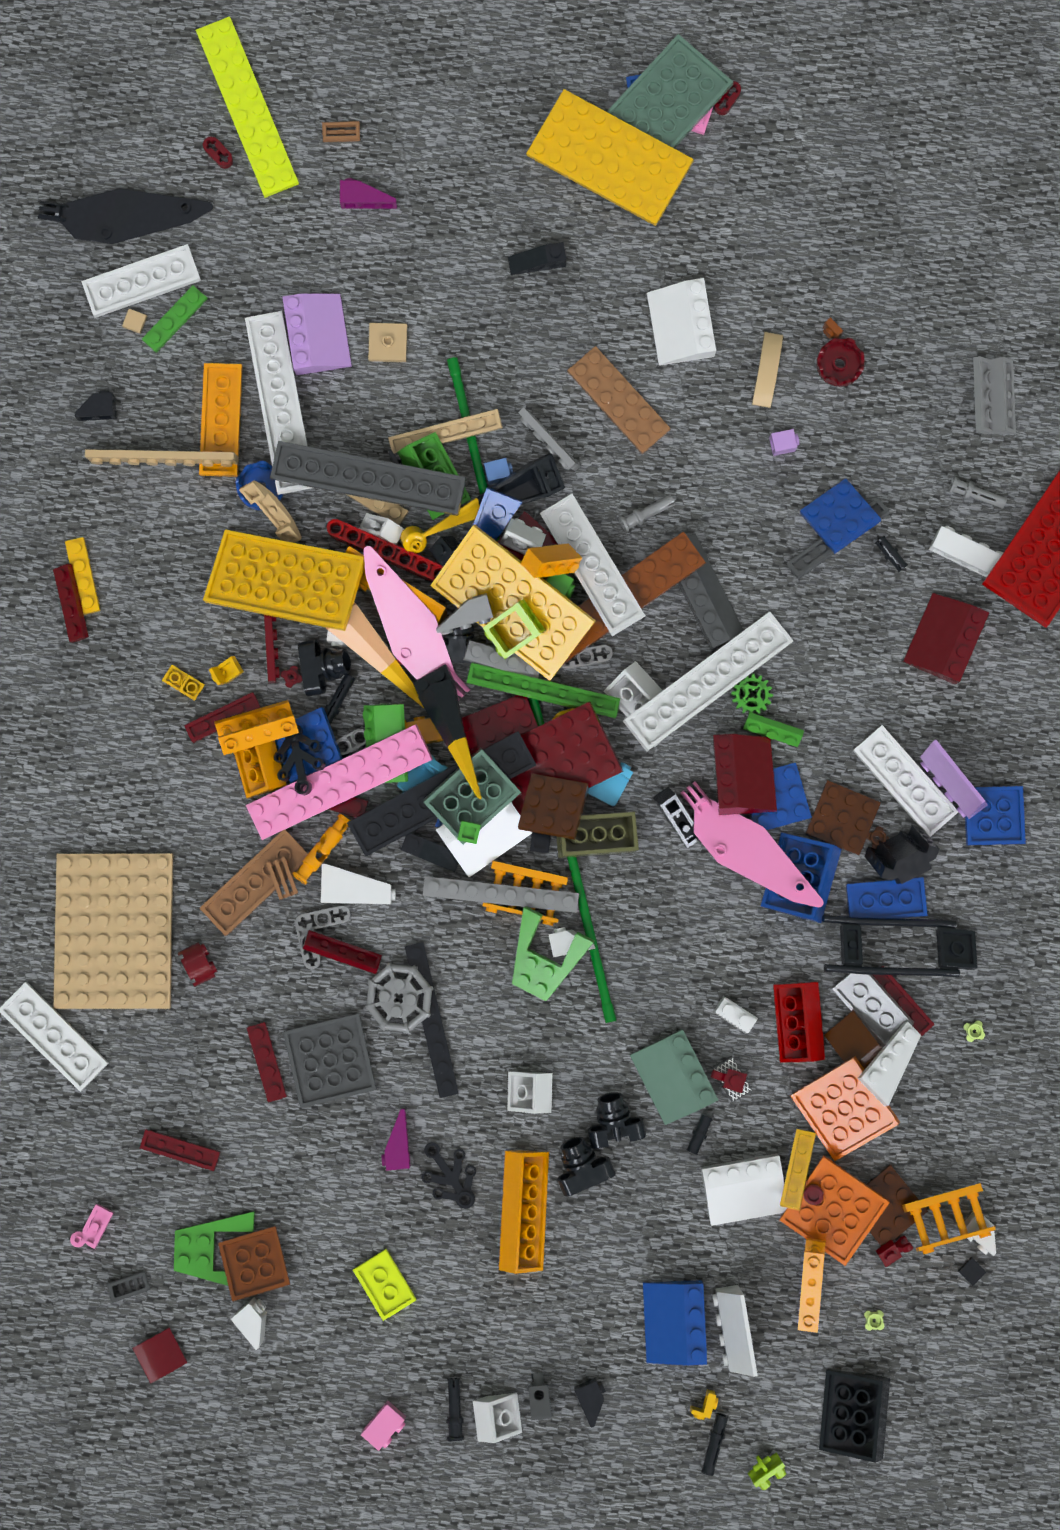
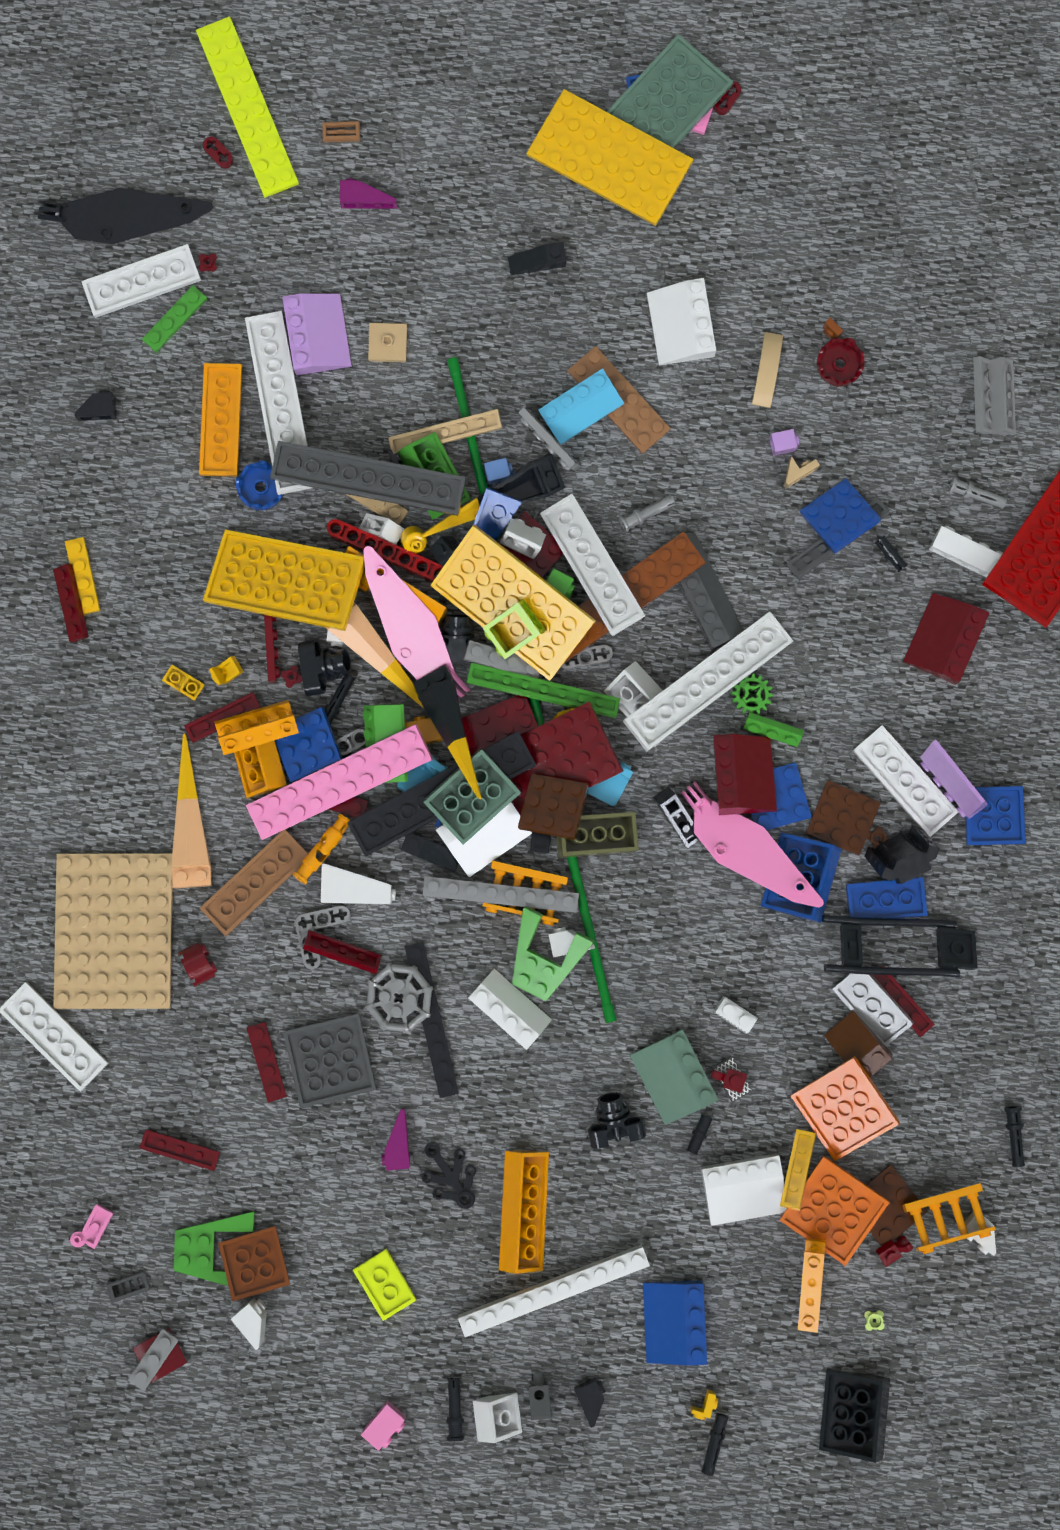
(134, 321): tan tile -> none
(153, 1359): none -> light grey plate
(170, 458): tan plate -> none
(190, 853): none -> light nougat plate
(212, 262): none -> dark red plate
(270, 866): medium nougat tile -> none
(273, 509): tan slope -> none
(297, 757): black plant -> none
(468, 832): bright green plate -> none
(469, 612): light grey slope -> none
(510, 1009): none -> white slope
(529, 1092): white slope -> none
(551, 560): light orange brick -> none
(553, 1290): none -> white brick
(581, 406): none -> medium azure slope
(582, 1167): black beam -> none
(735, 1330): white slope -> none
(766, 1469): lime hips -> none
(795, 473): none -> tan slope
(799, 1022): red slope -> none
(813, 1194): dark red tile -> none
(888, 1066): white wing -> none
(972, 1271): black tile -> none
(979, 1034): yellowish green plate -> none
(1014, 1126): none -> black pin

